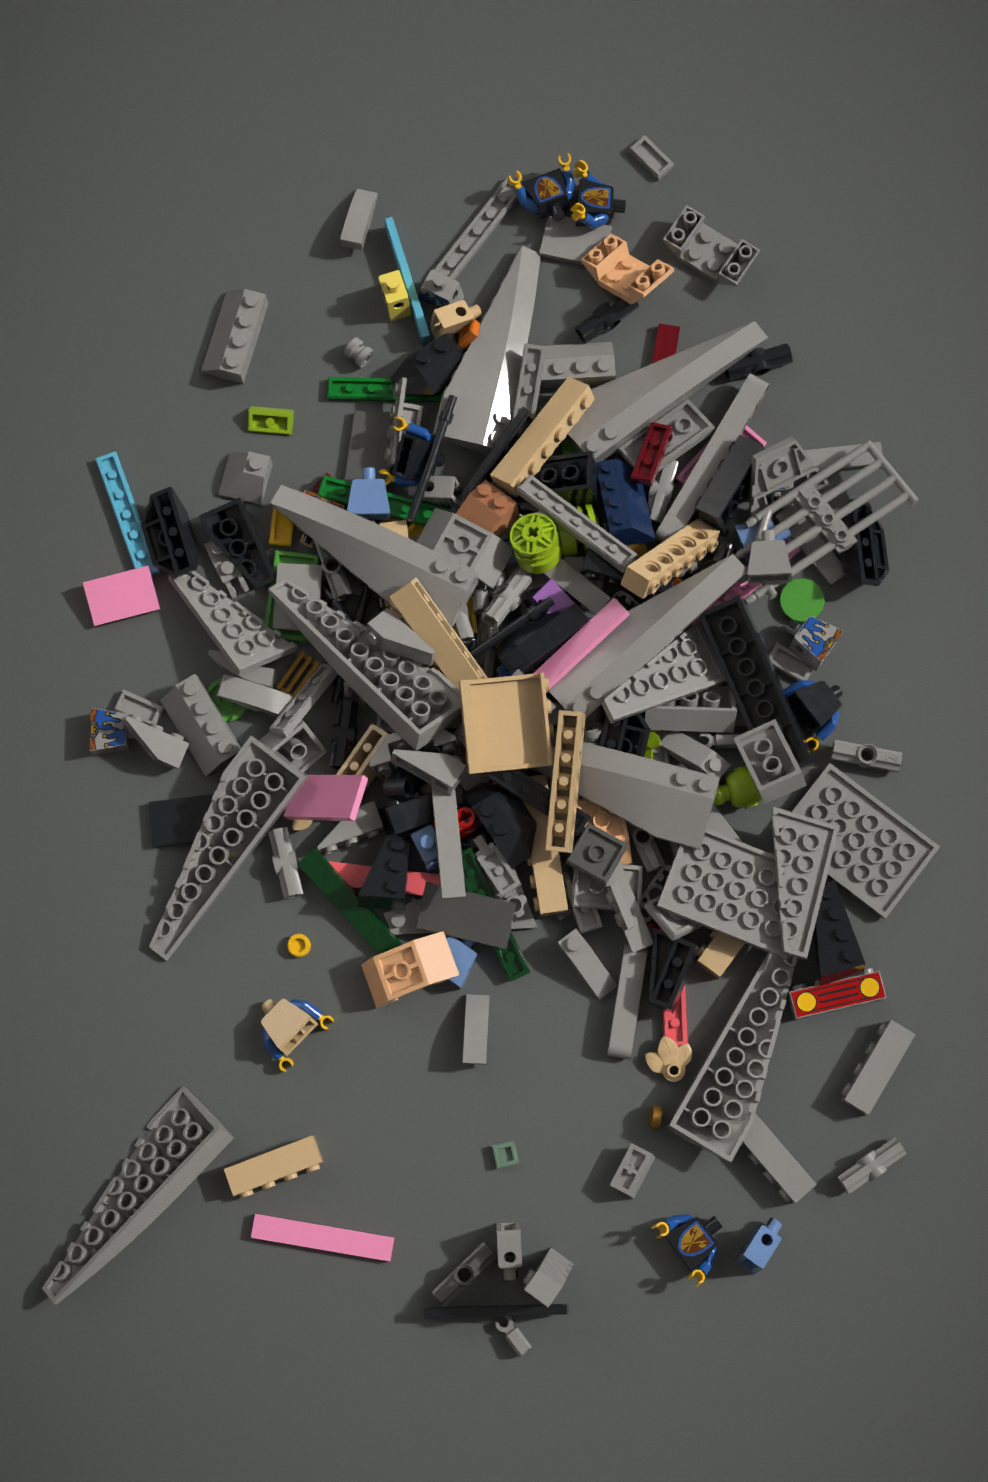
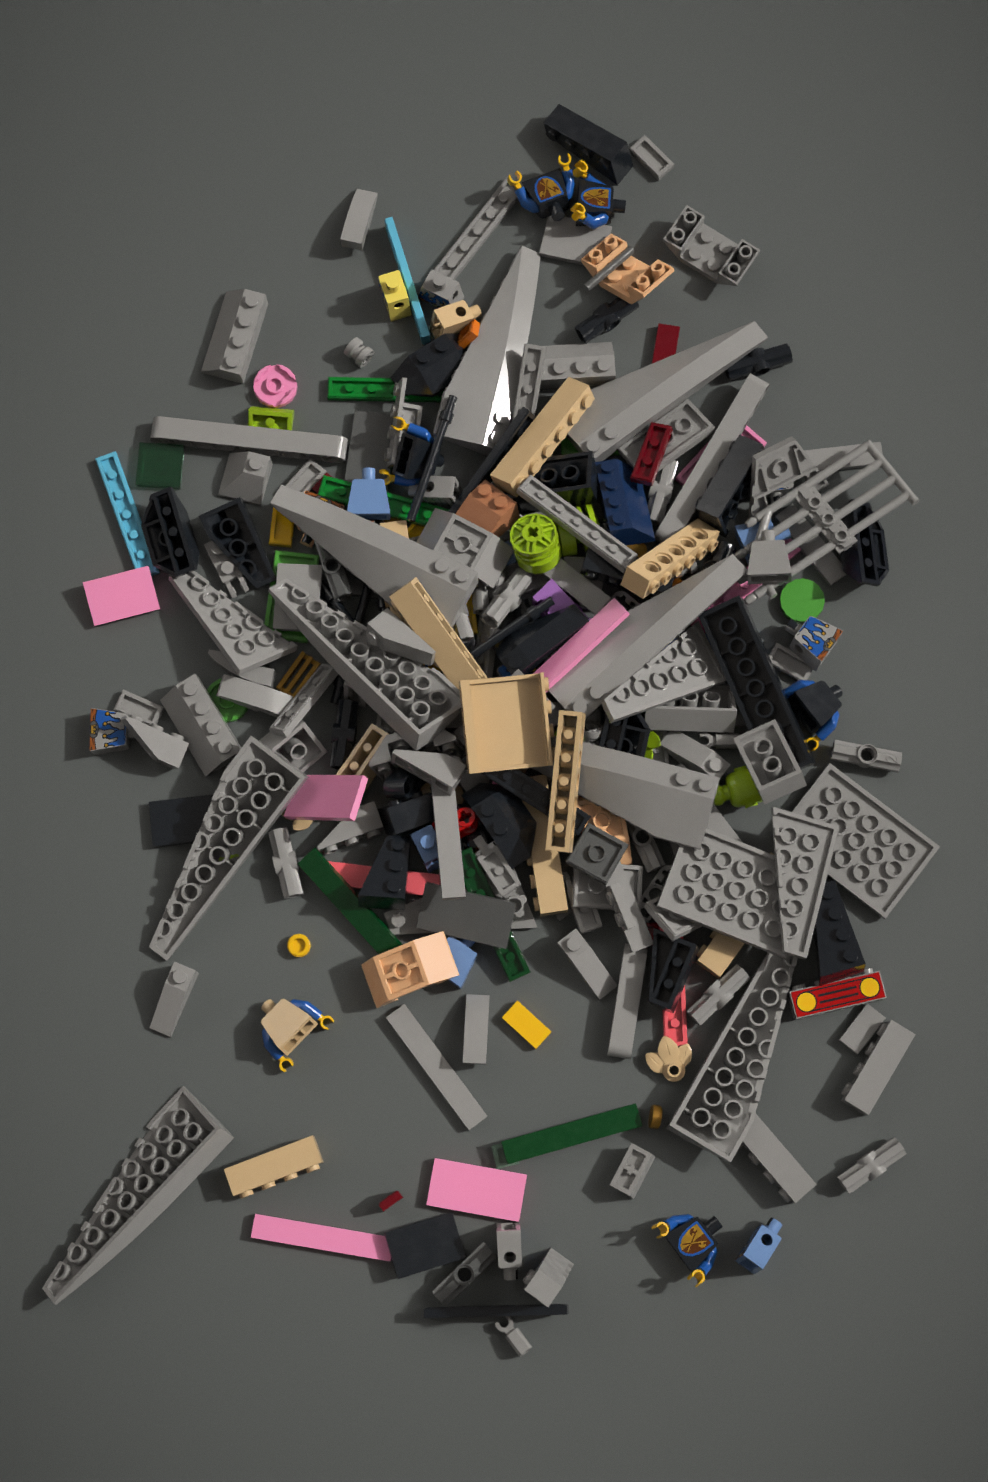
(160, 465): none -> clear green tile
(173, 998): none -> light grey slope
(249, 438): none -> light grey beam
(275, 386): none -> bright pink tile
(306, 477): none -> light grey tile
(390, 1200): none -> dark red tile
(424, 1245): none -> black tile
(436, 1067): none -> light grey tile
(476, 1189): none -> bright pink tile
(526, 1024): none -> yellow tile
(571, 1133): none -> dark green tile
(589, 143): none -> black wedge
(609, 268): none -> dark grey bar
(718, 994): none -> light grey piece
(862, 1029): none -> light grey tile

